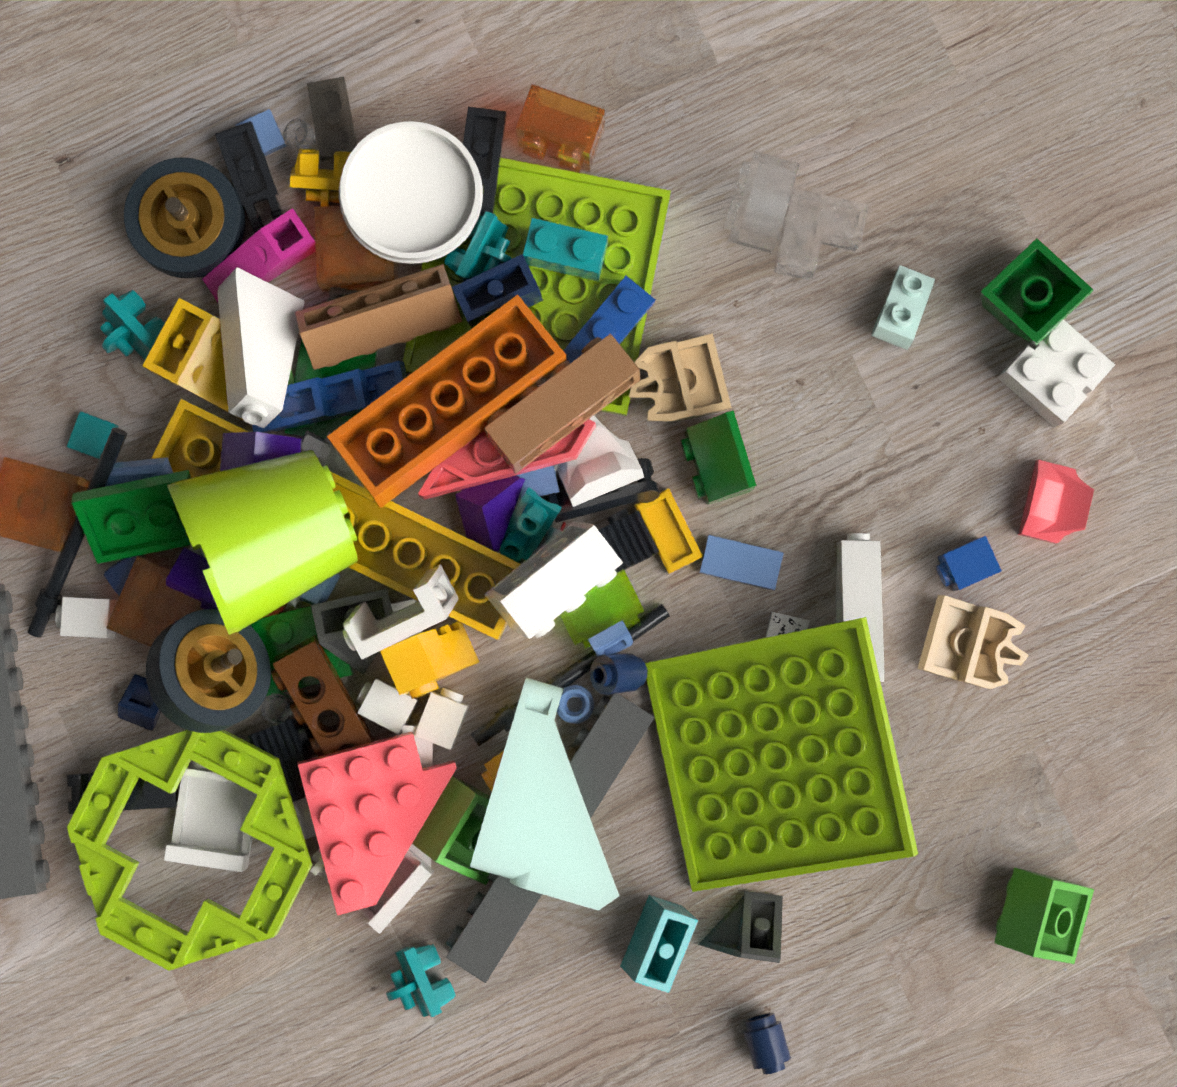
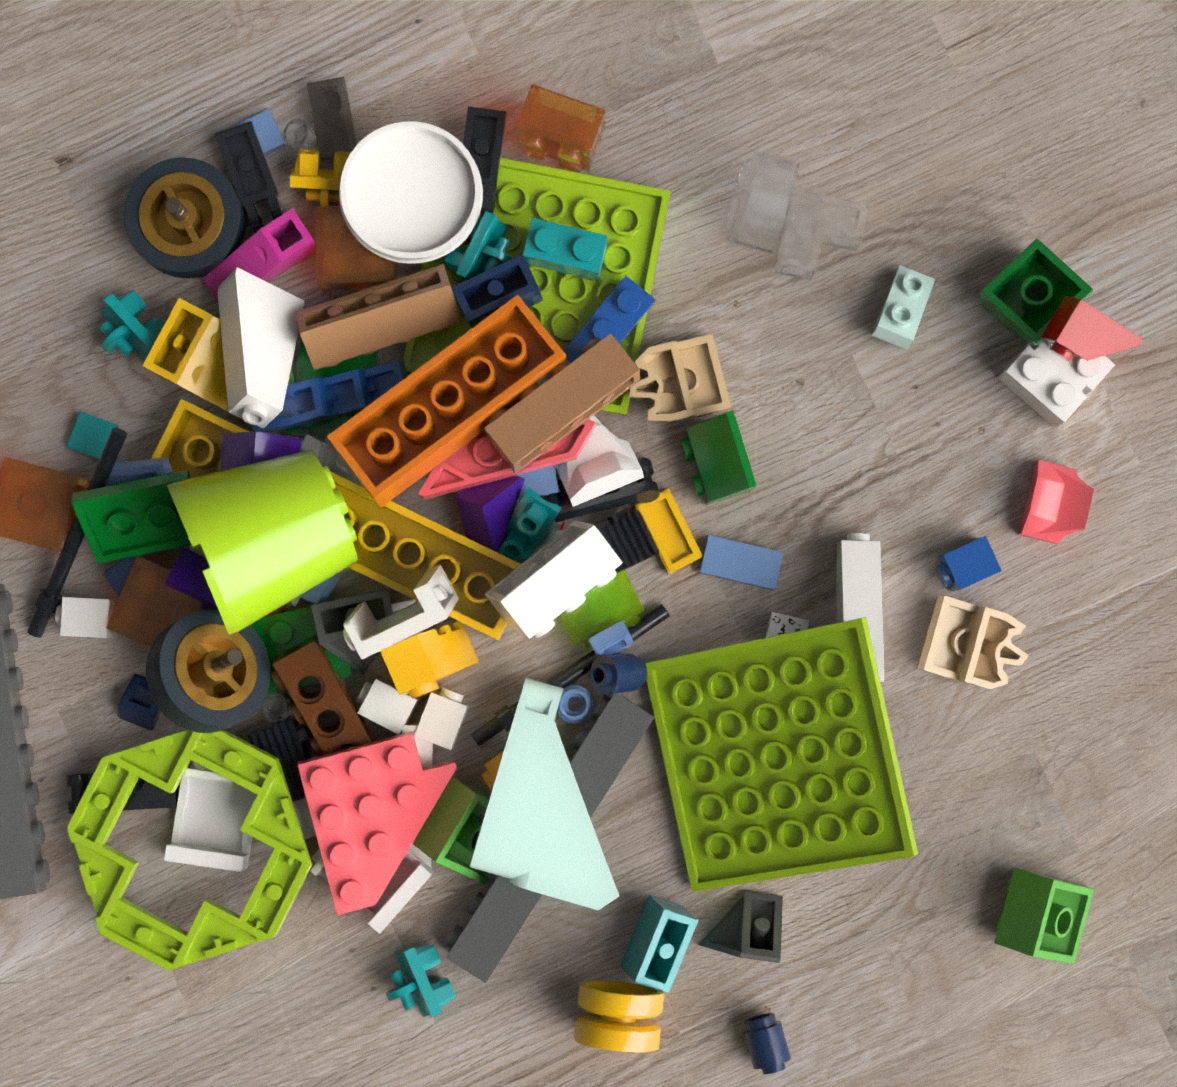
(618, 1016): none -> yellow wheel
(1086, 332): none -> slope

